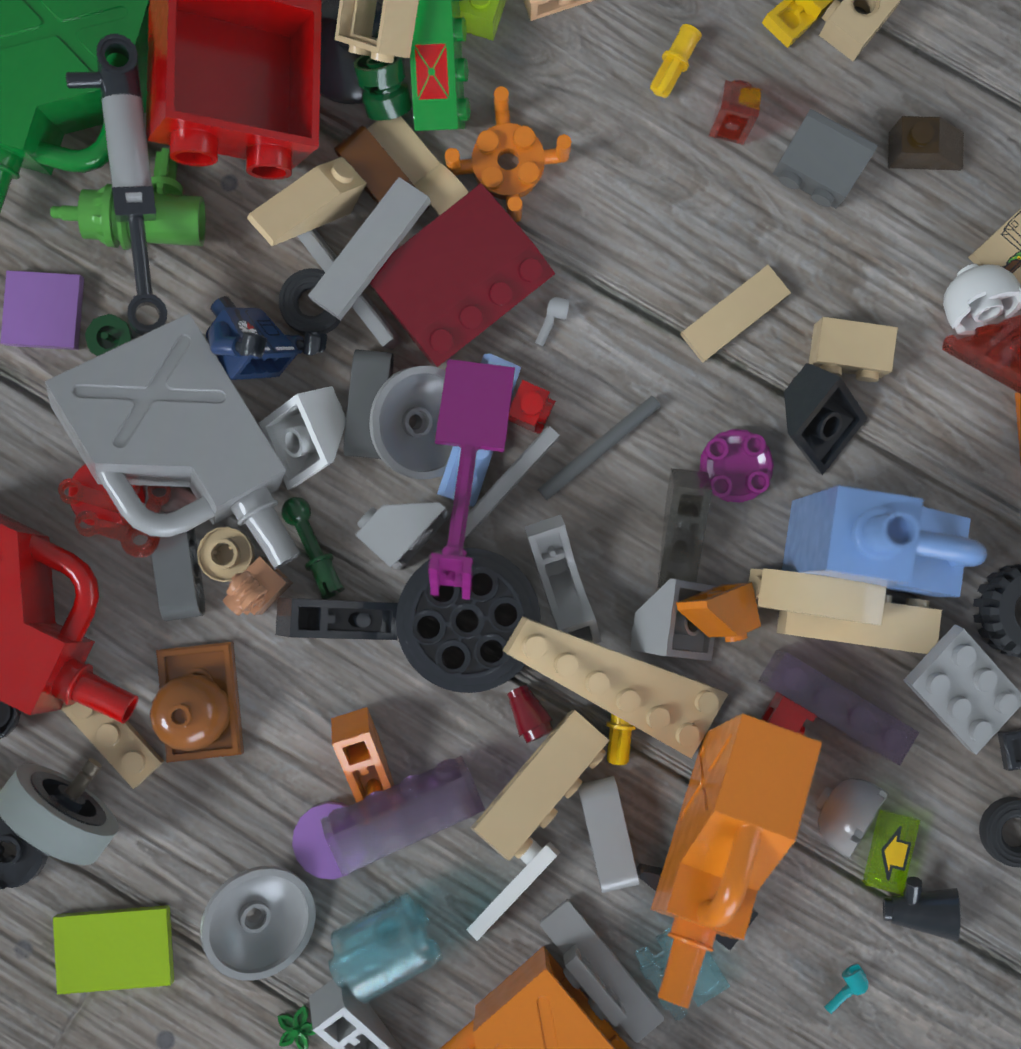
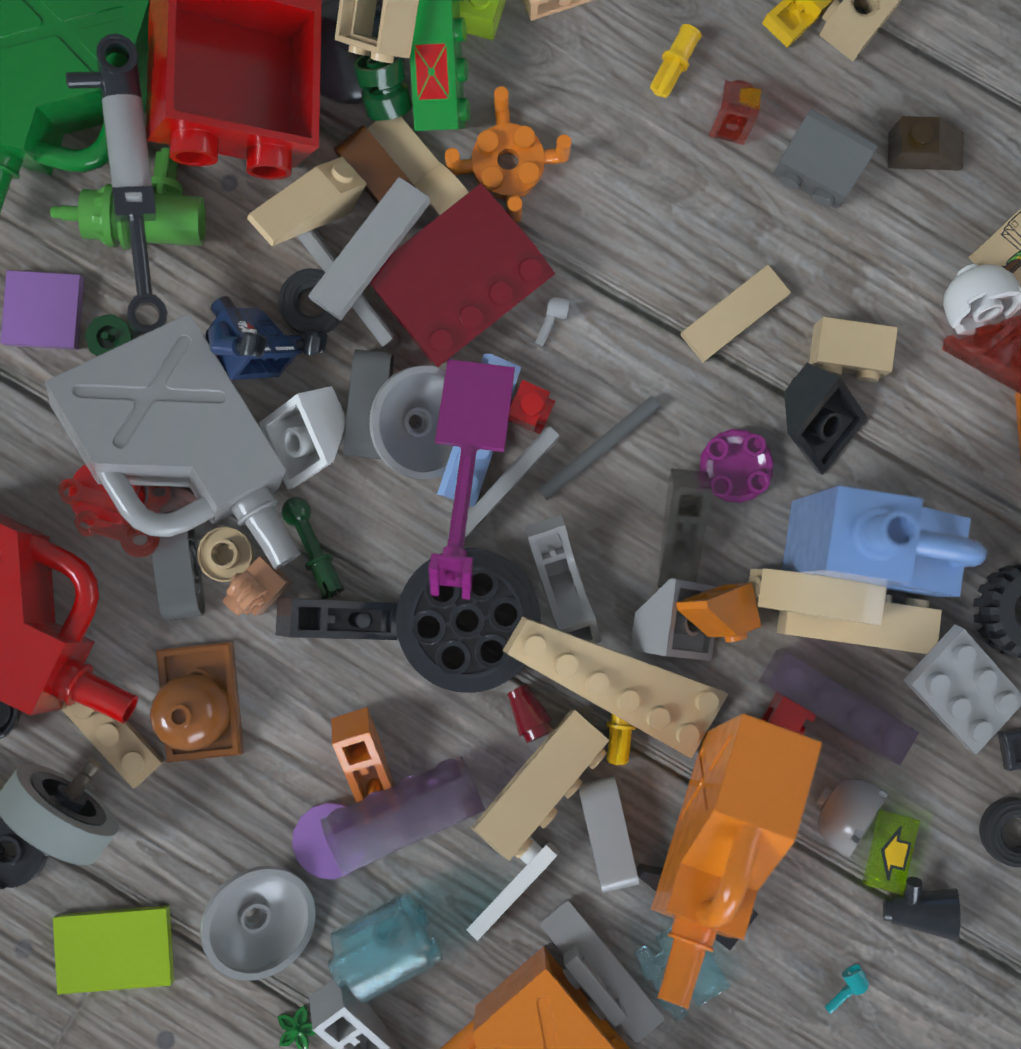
(400, 530): light grey slope -> none

